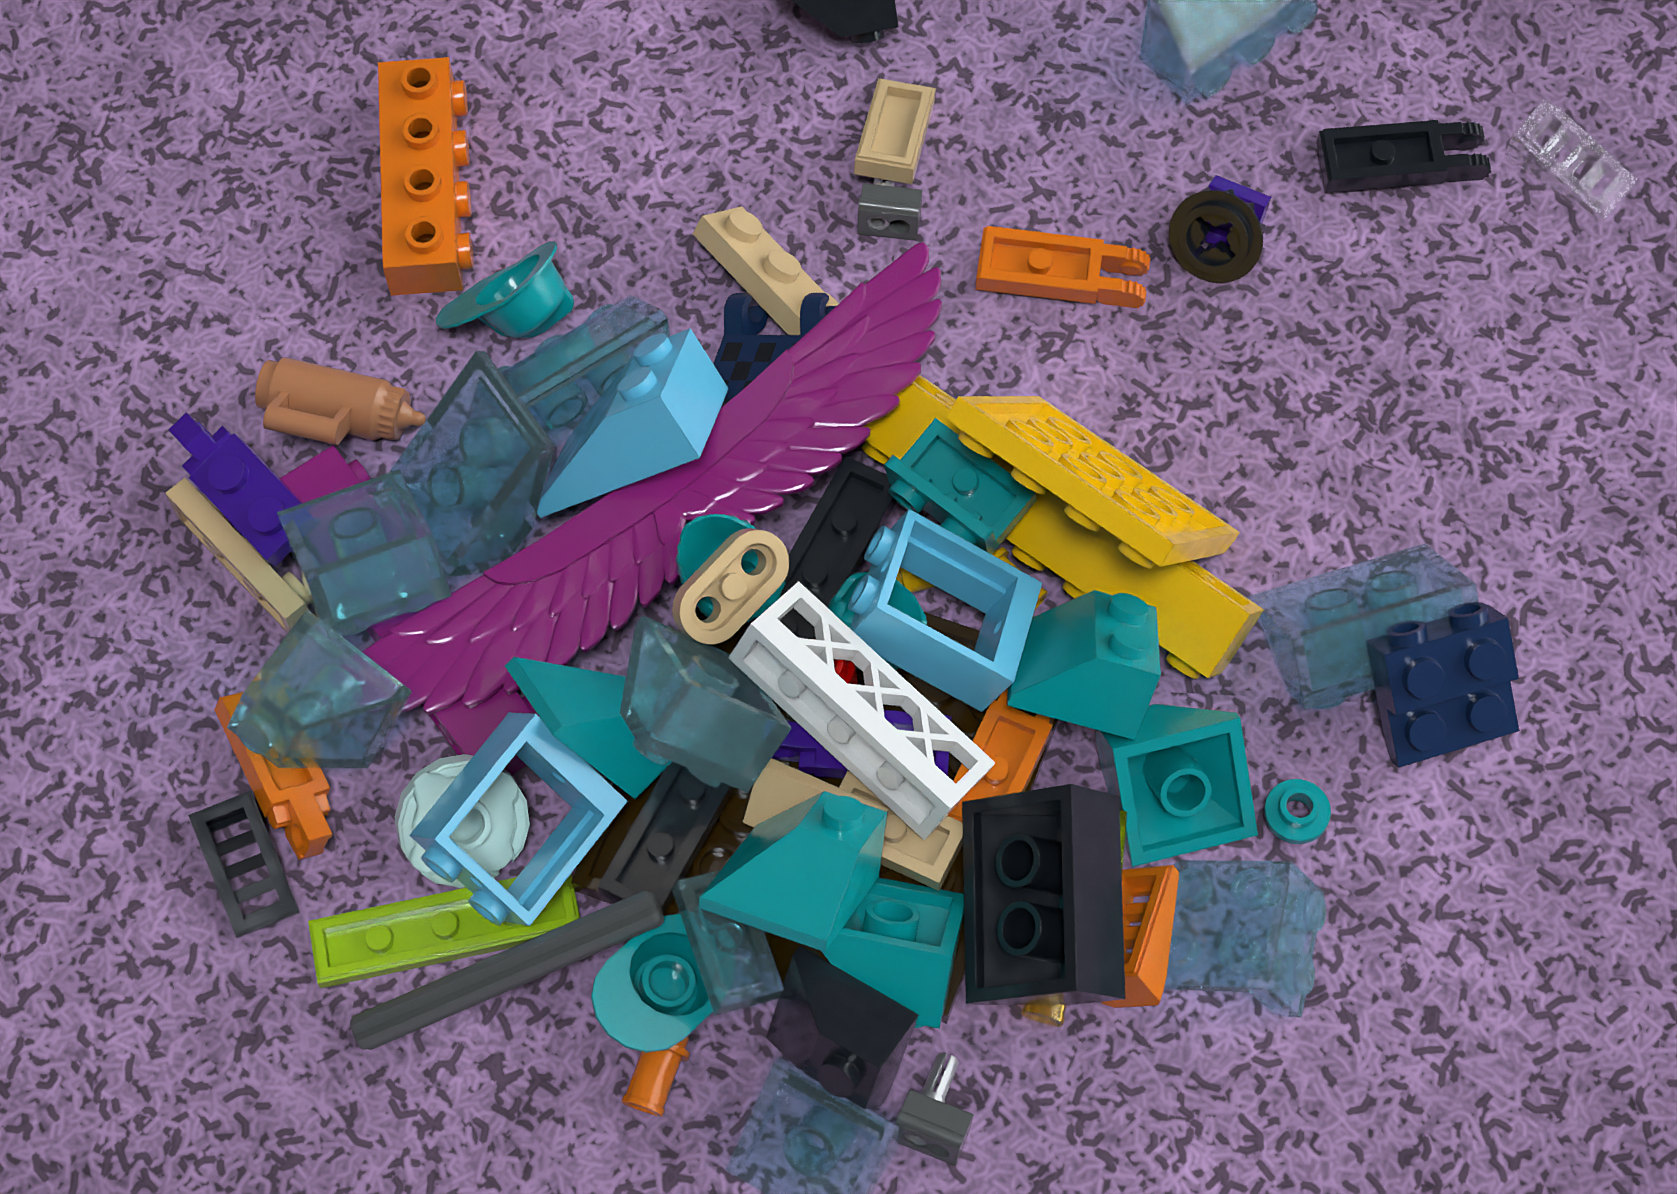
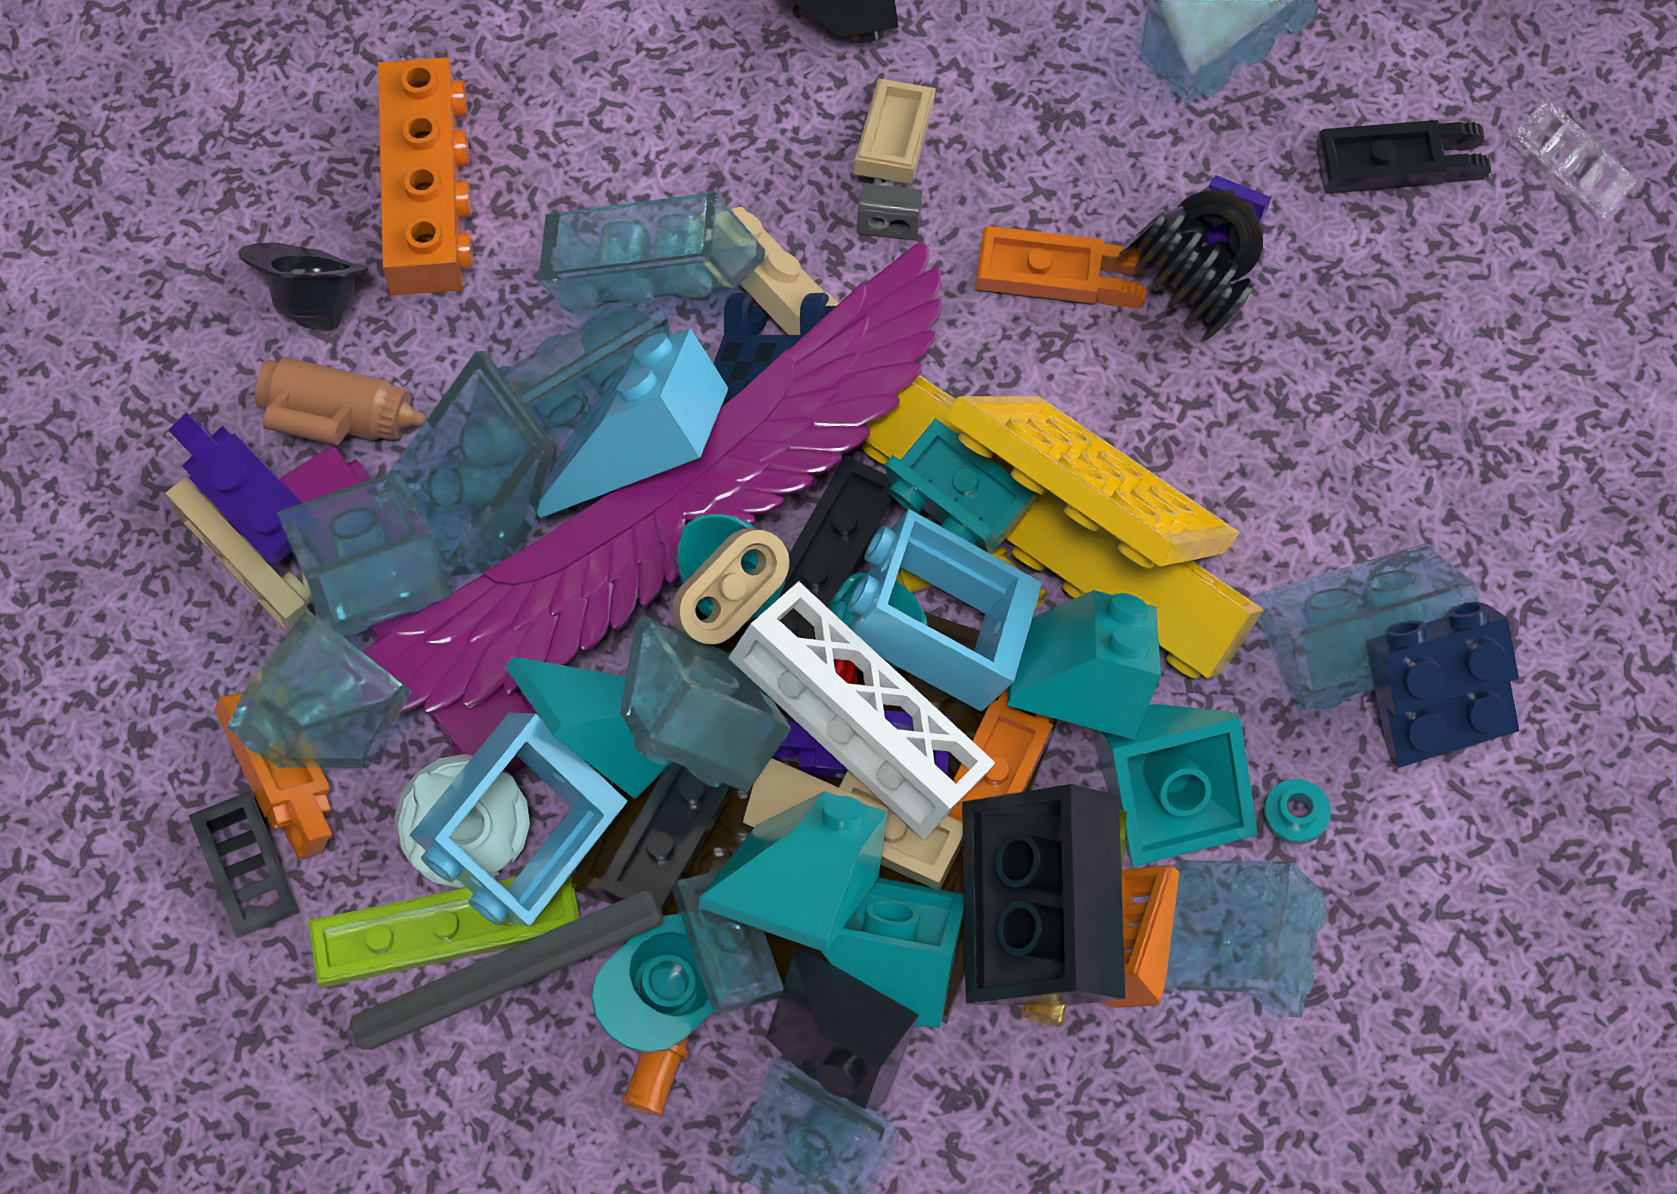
(305, 282): none -> black piece
(515, 300): teal piece -> none
(645, 251): none -> clear light blue slope
(929, 1122): dark grey piece -> none
(1190, 270): none -> black piece

